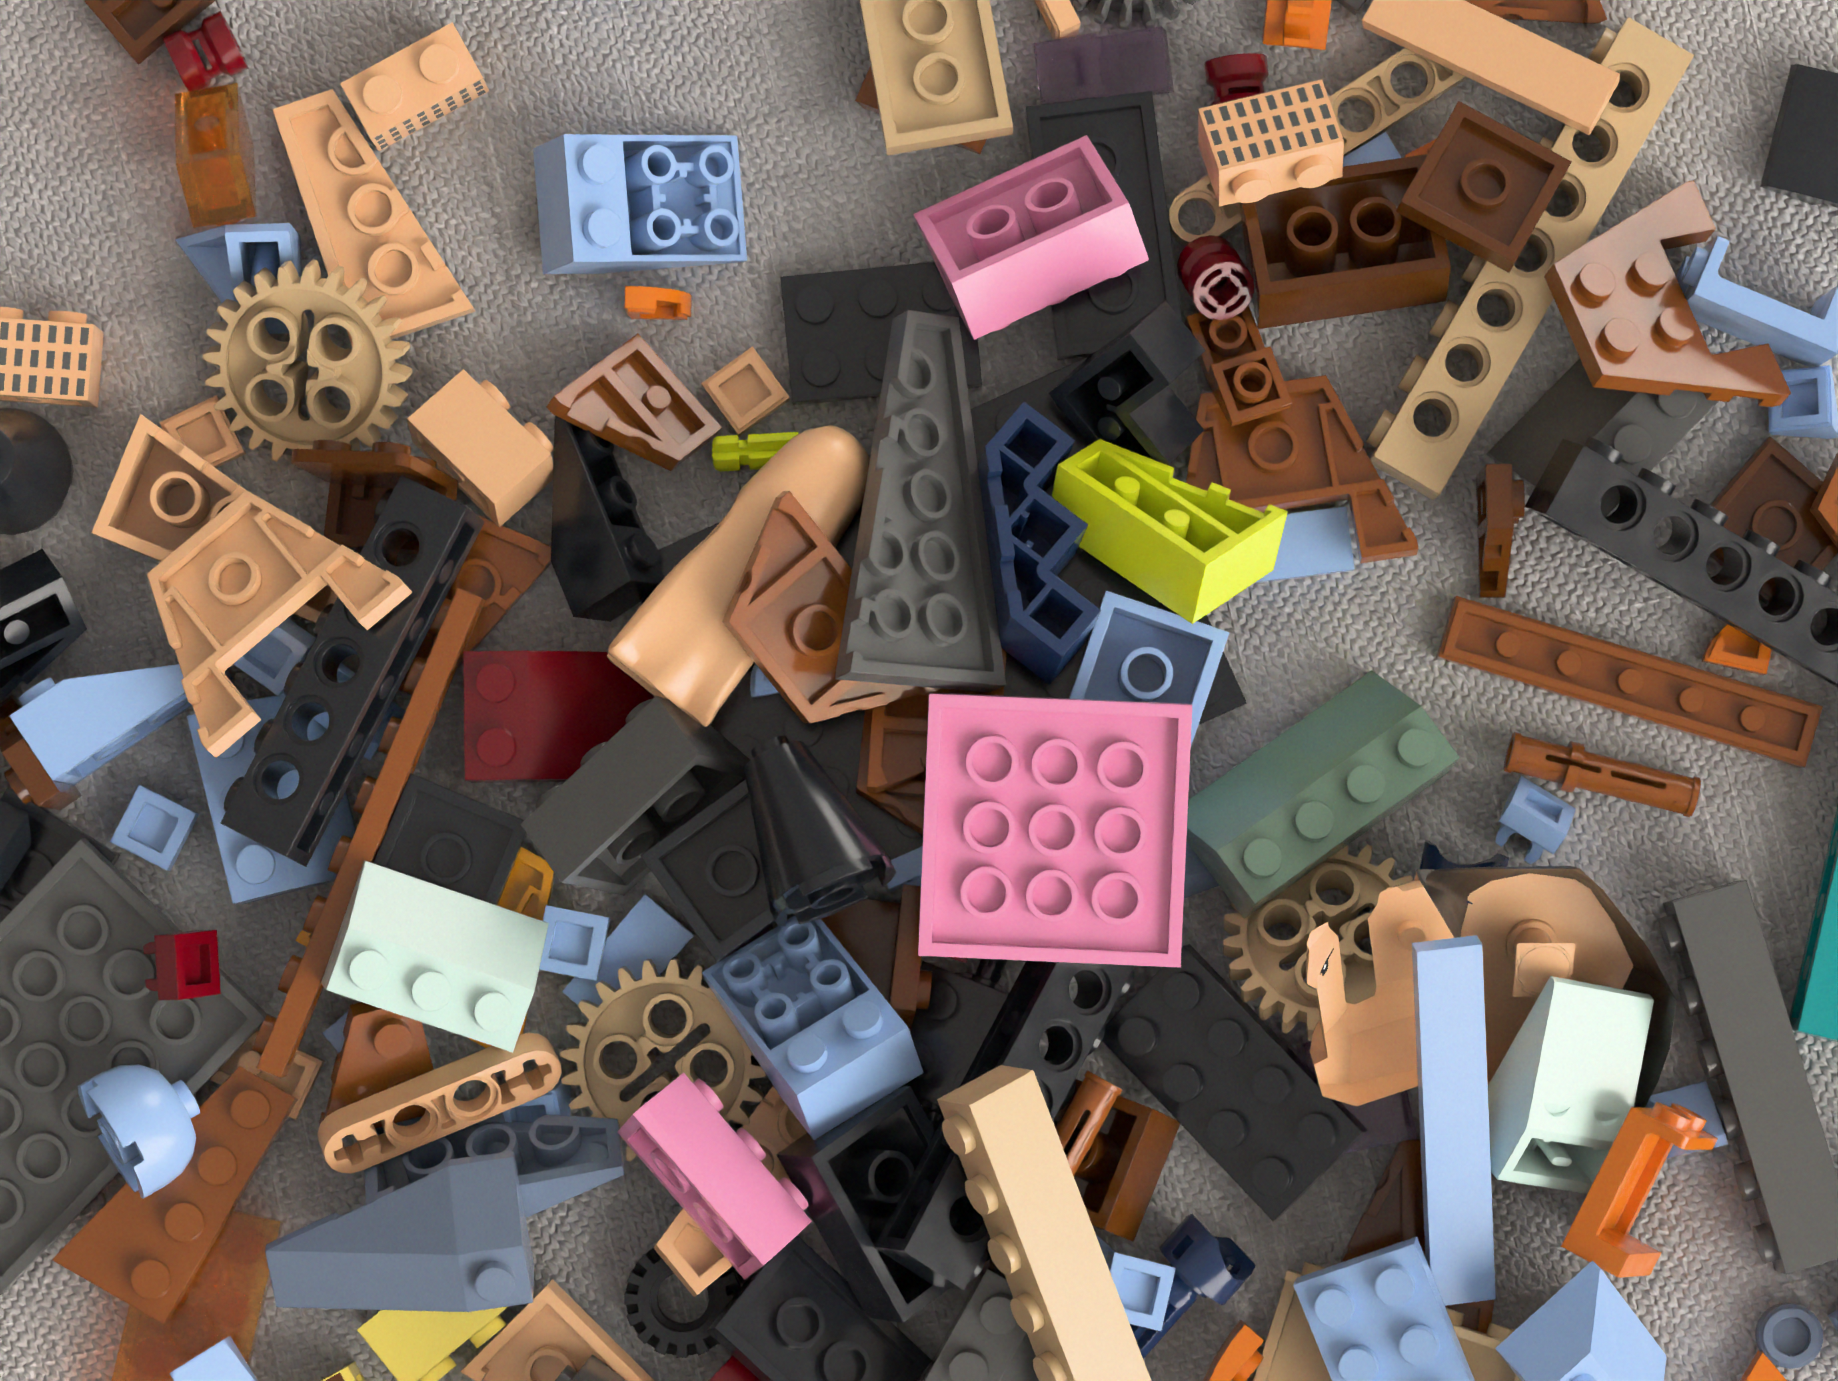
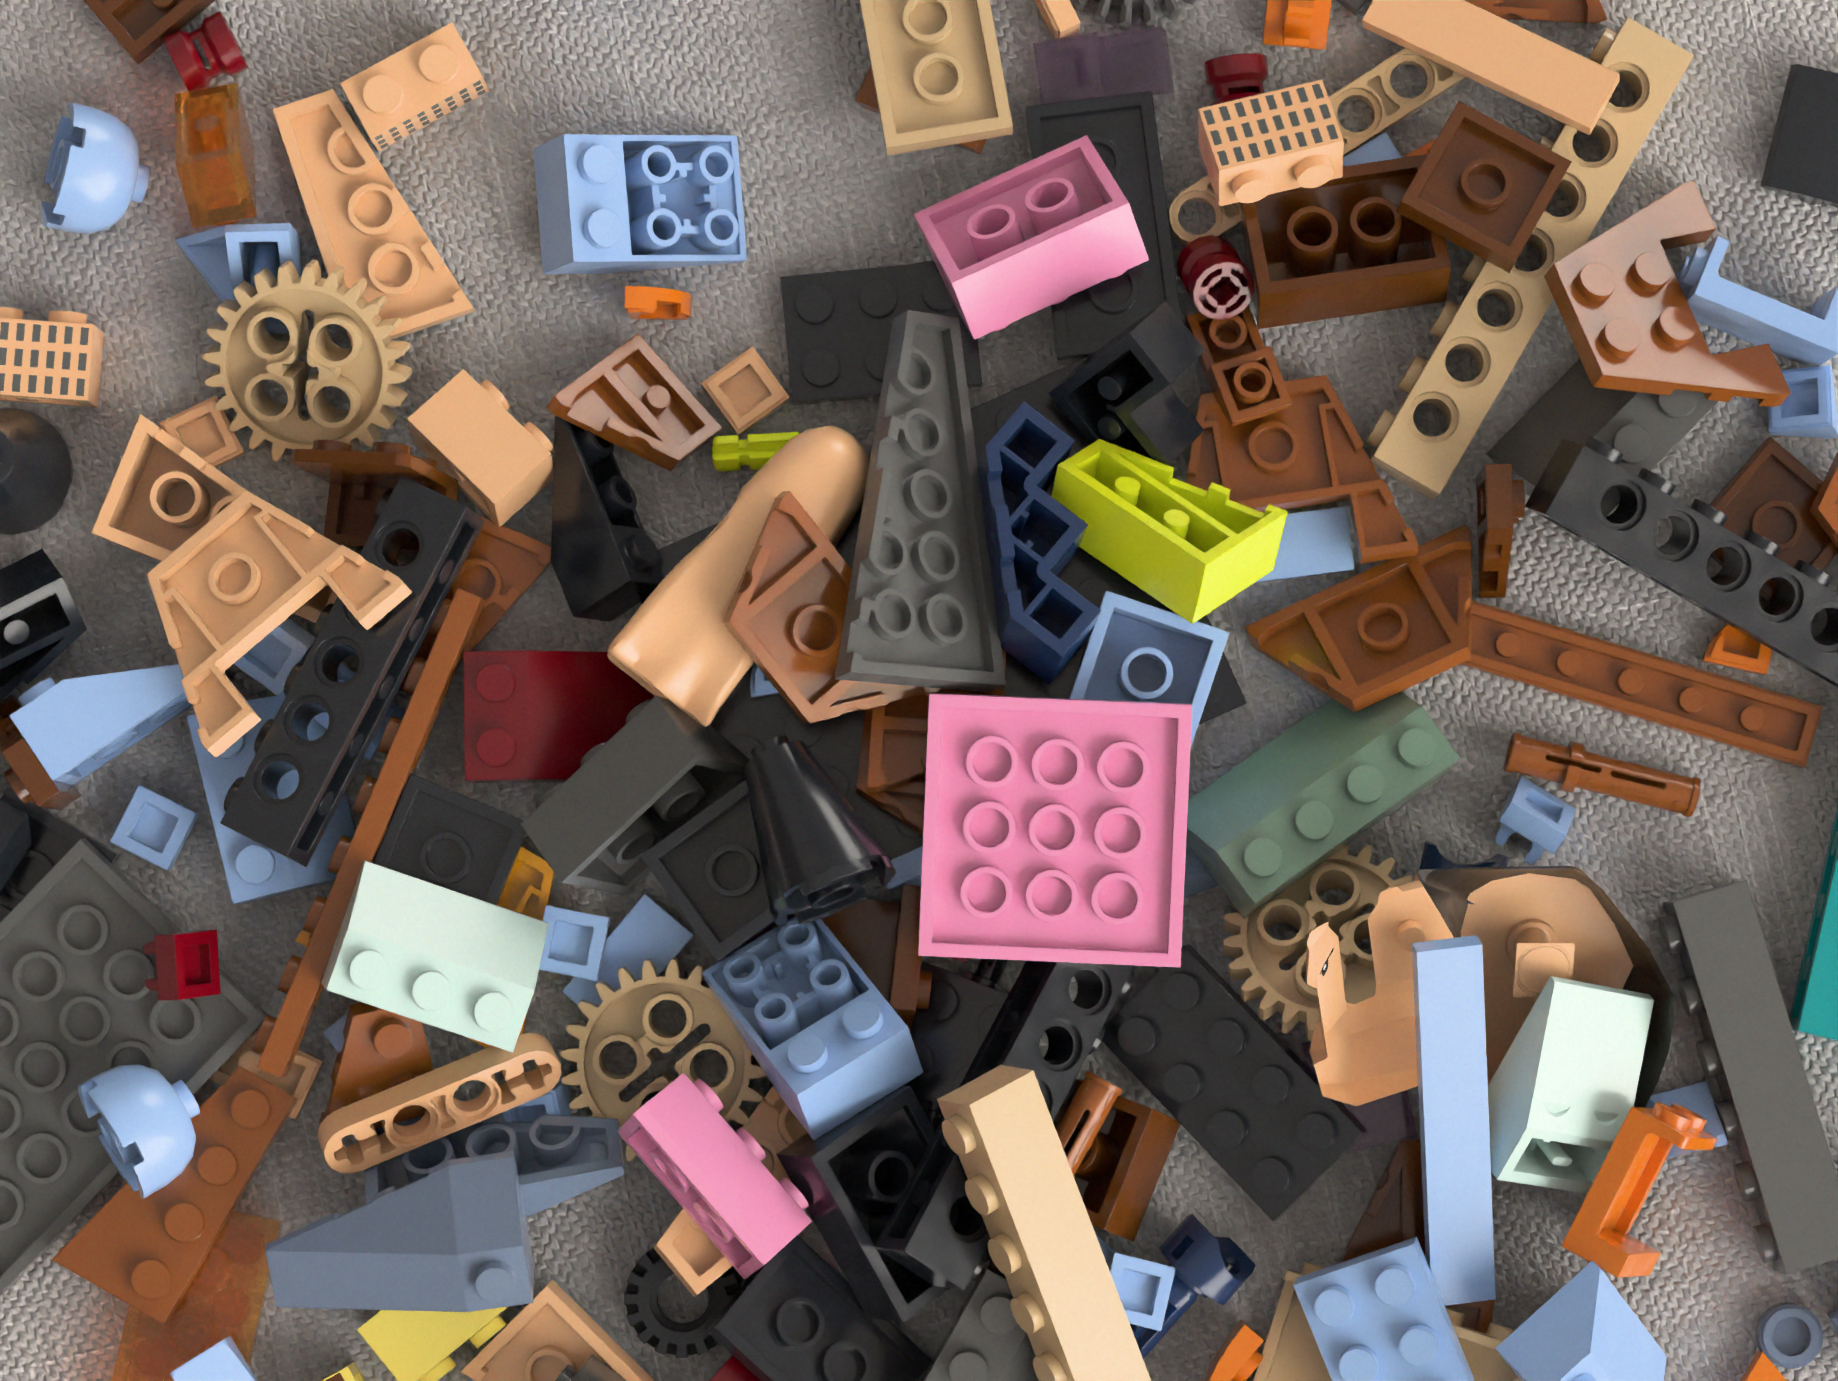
(93, 171): none -> light blue cylinder
(1379, 626): none -> dark orange wing

